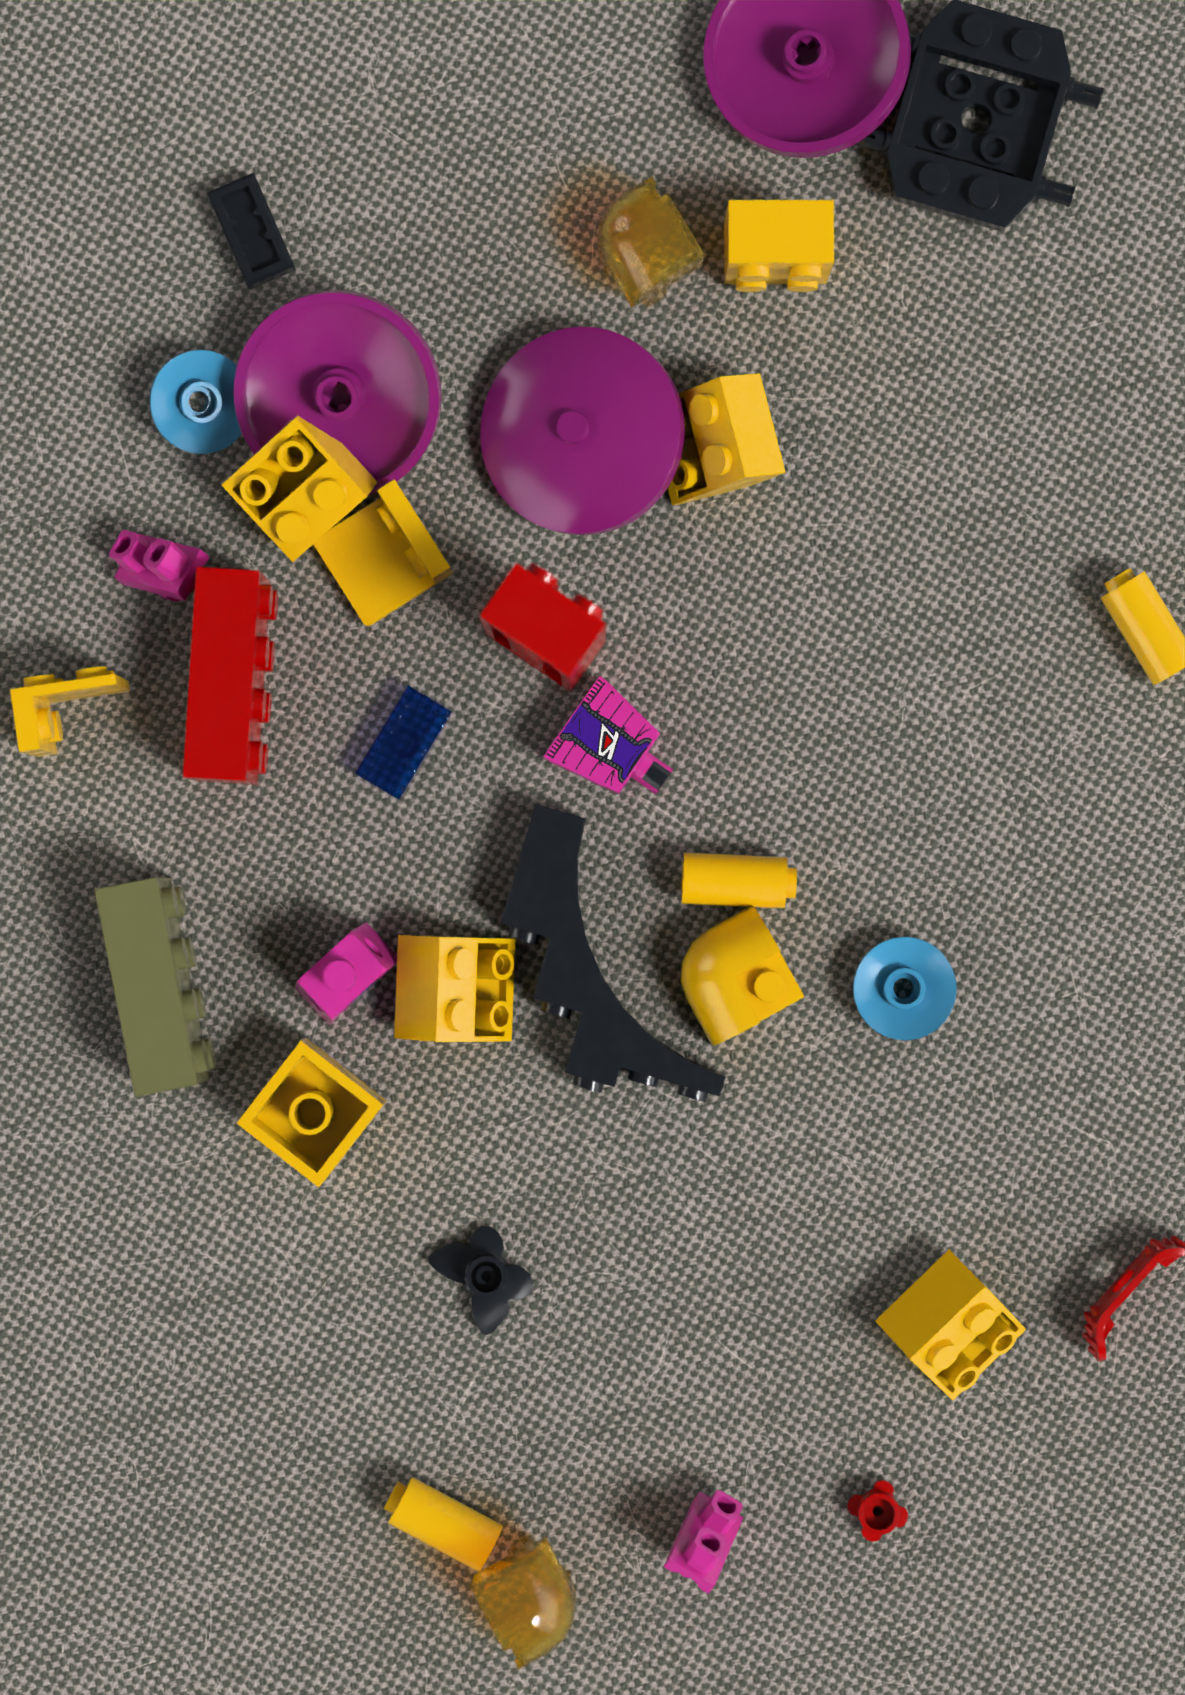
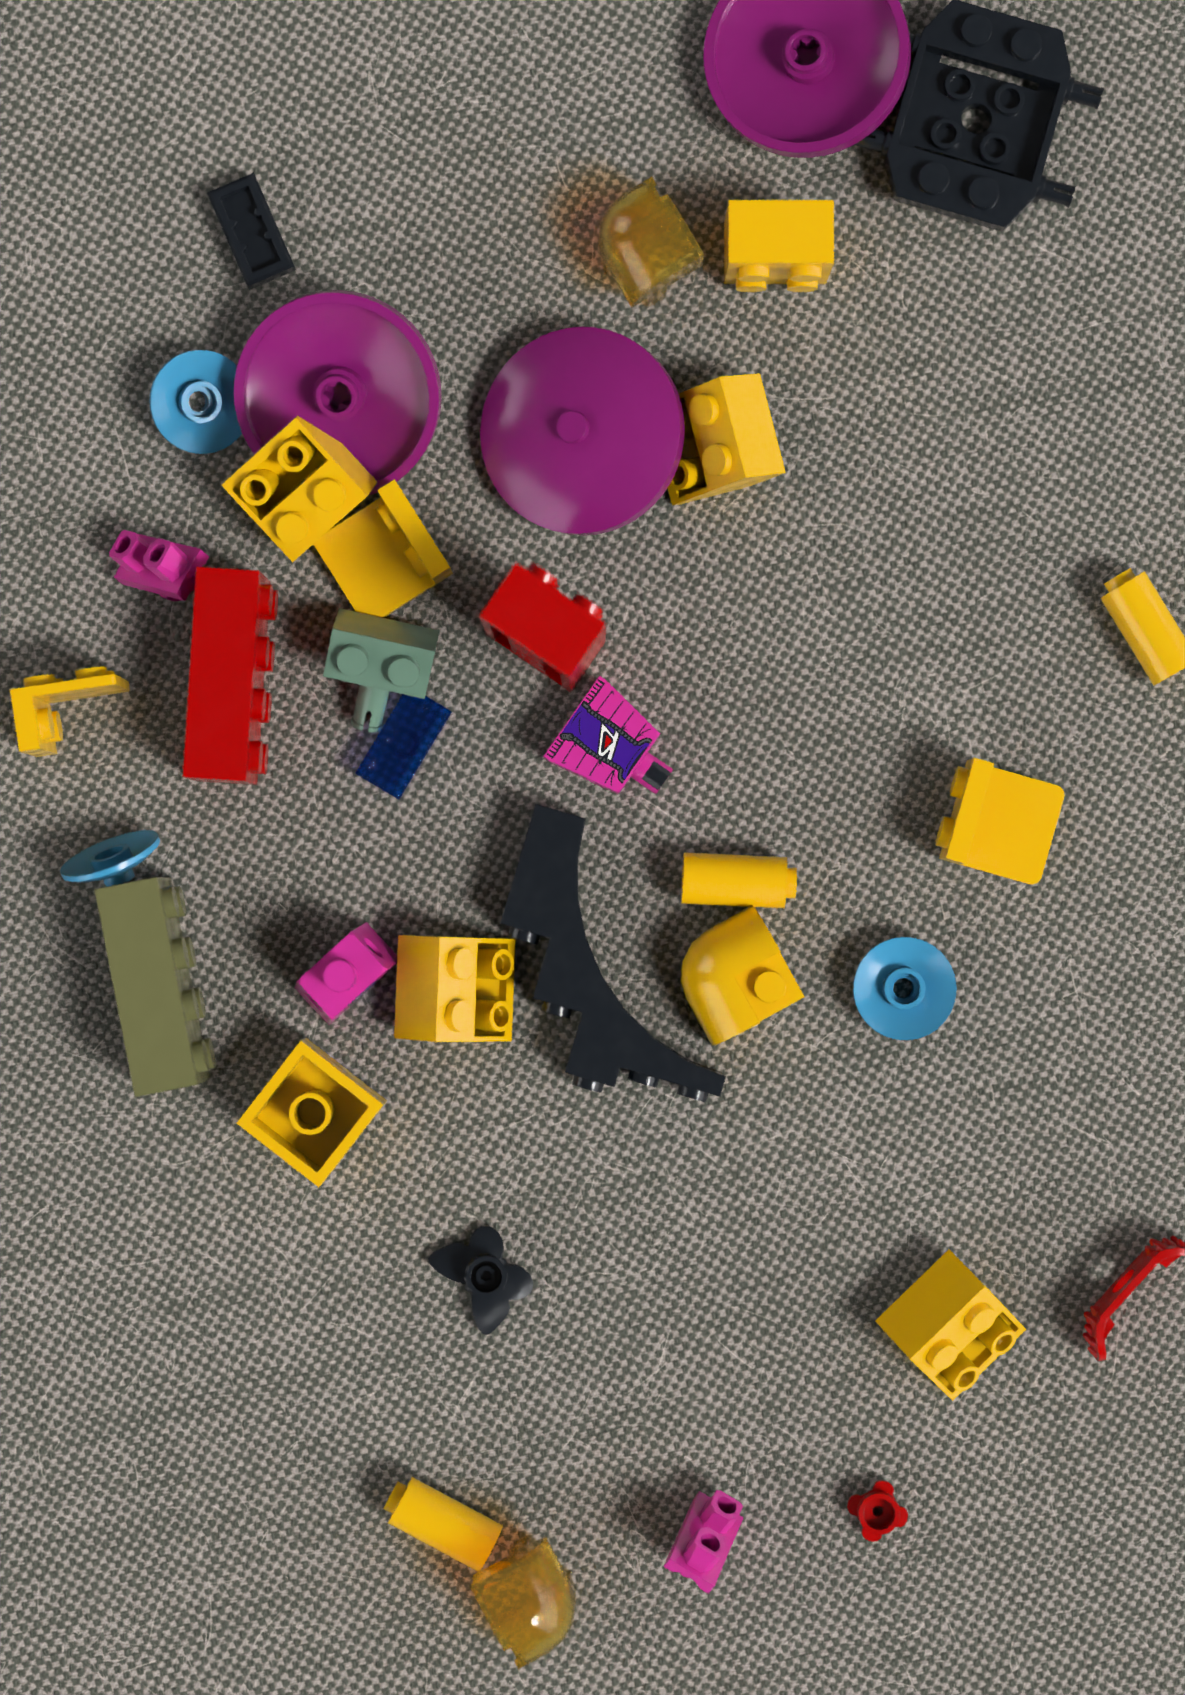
(111, 858): none -> dark azure dish
(380, 658): none -> sand green brick
(1000, 822): none -> yellow bracket

